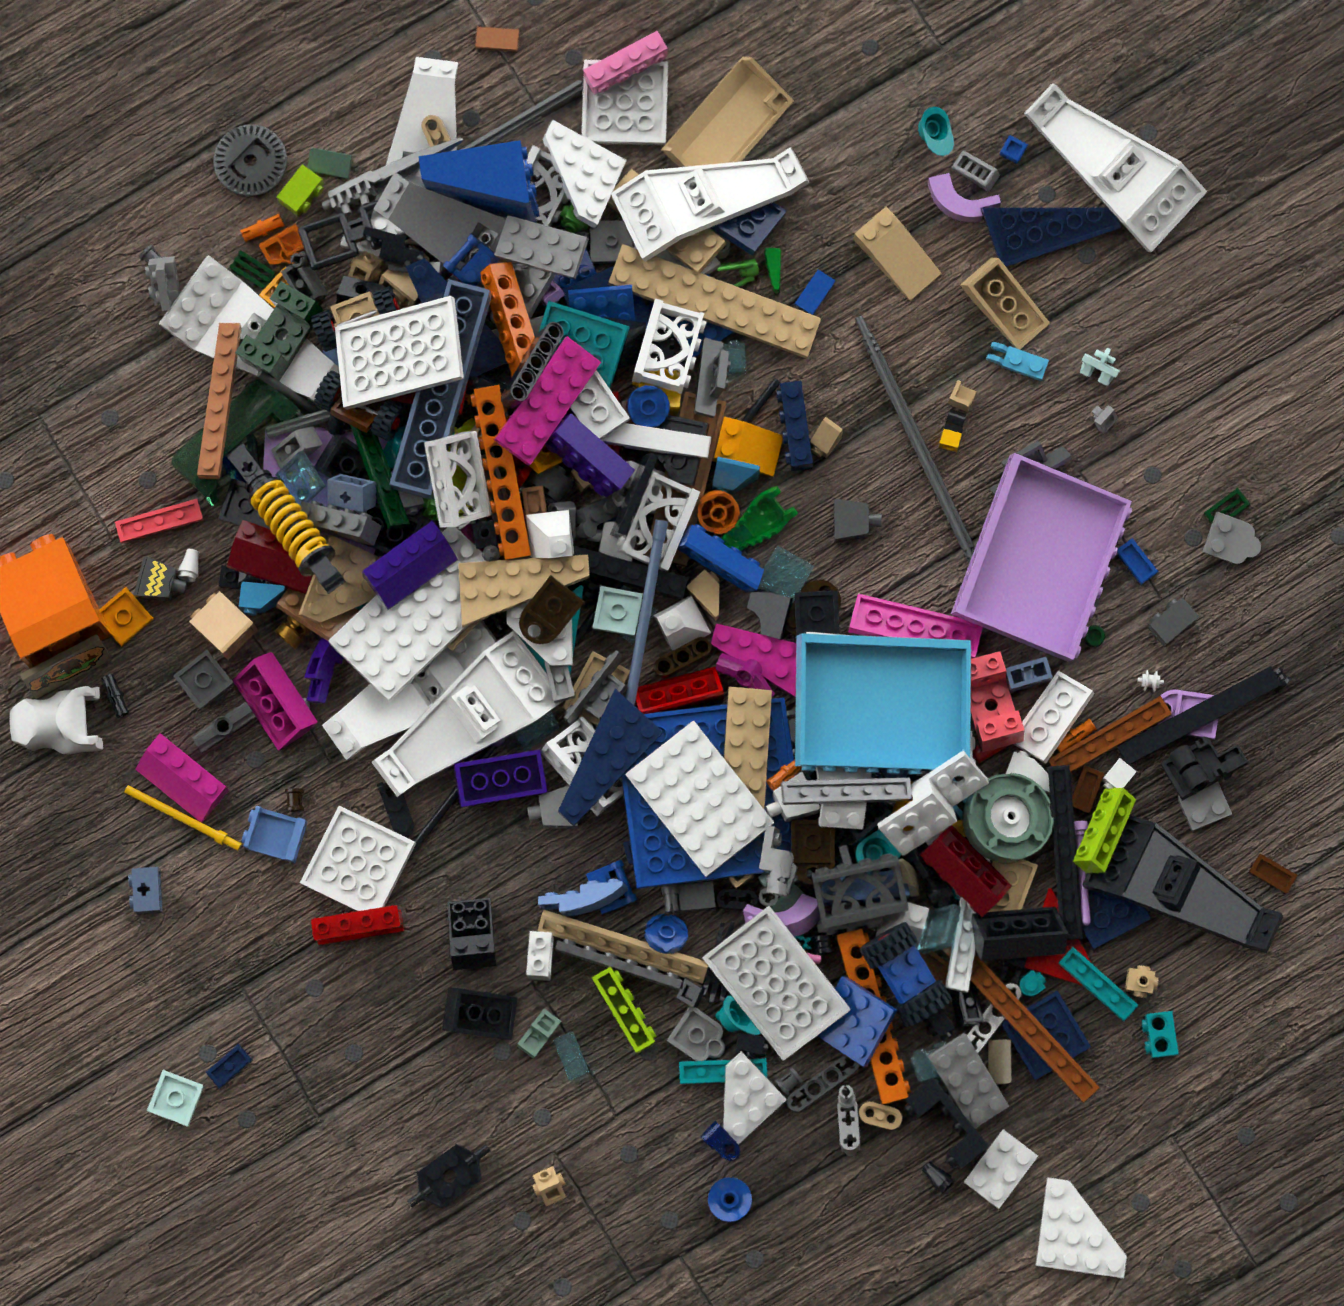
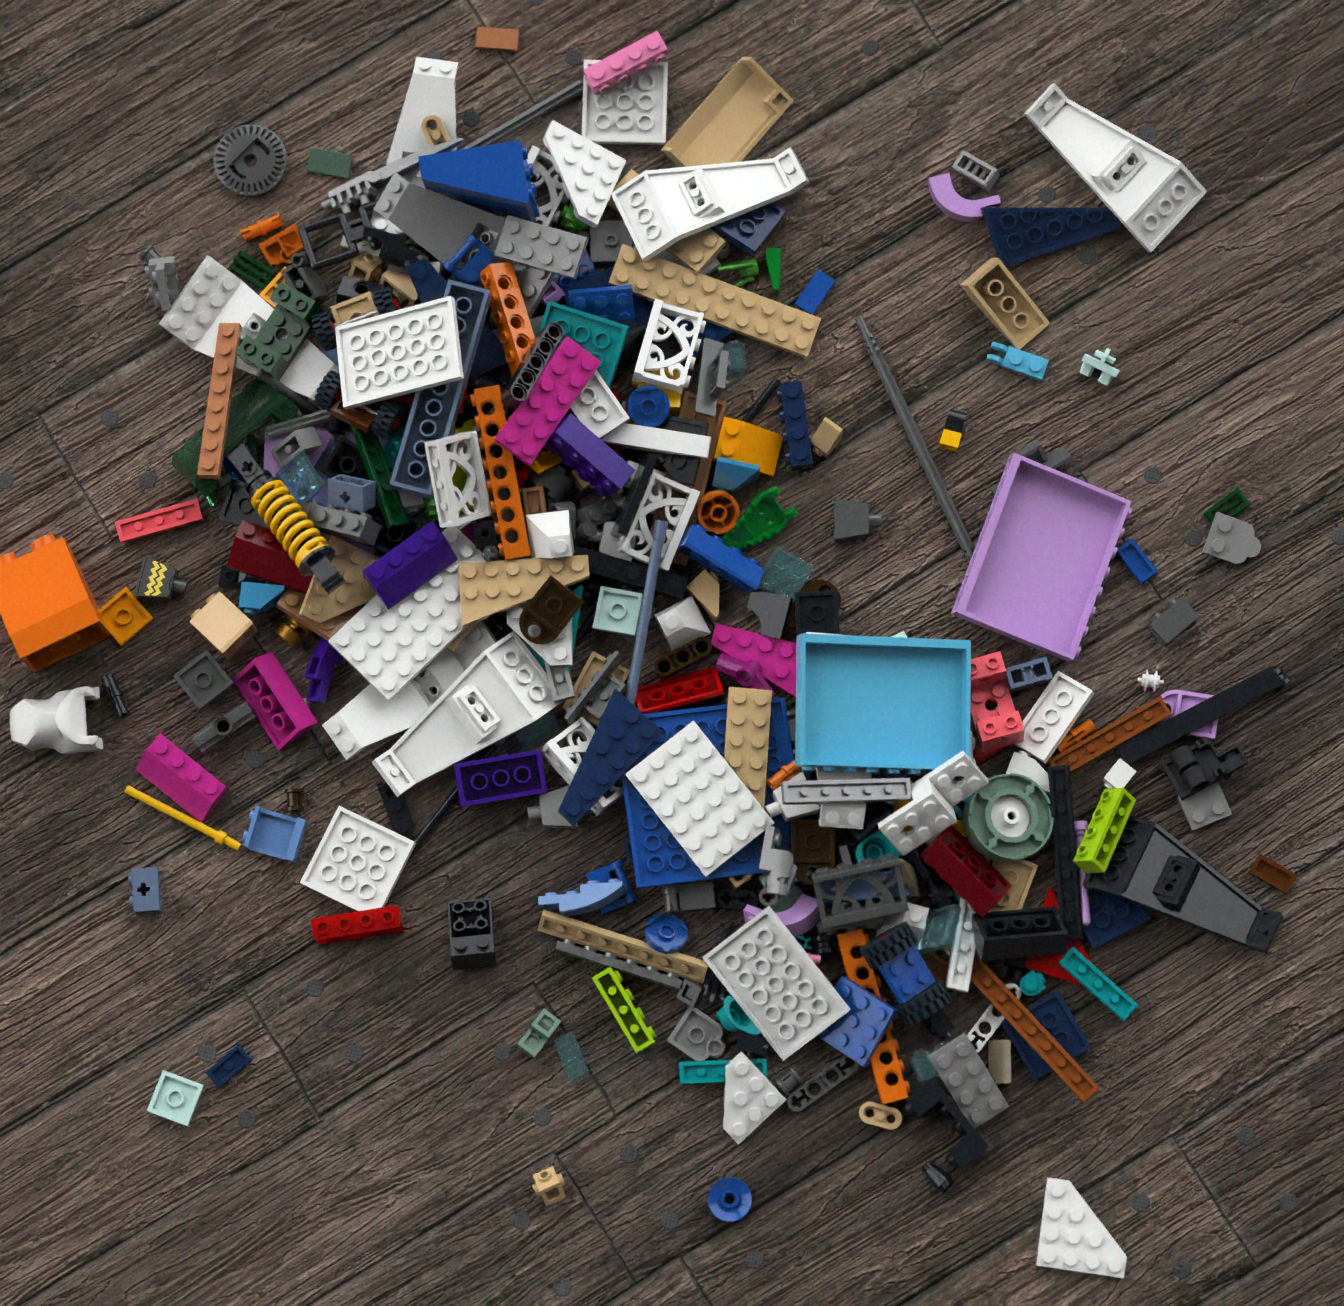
(65, 666): tile -> none
(189, 567): white cone -> none
(301, 191): lime brick -> none
(431, 1177): black plate -> none
(479, 1013): black slope -> none
(540, 956): white window -> none
(718, 1139): clear blue piece -> none
(851, 1132): light grey beam -> none
(892, 619): dark pink plate -> none
(897, 253): tan slope -> none
(936, 131): teal piece -> none
(961, 397): tan panel -> none
(967, 1007): black slope -> none
(1000, 1169): white plate -> none
(1013, 149): blue tile -> none
(1087, 789): reddish brown tile -> none
(1094, 636): dark green tile -> none
(1104, 418): light grey tile -> none
(1133, 984): tan brick -> none
(1167, 1035): teal brick -> none

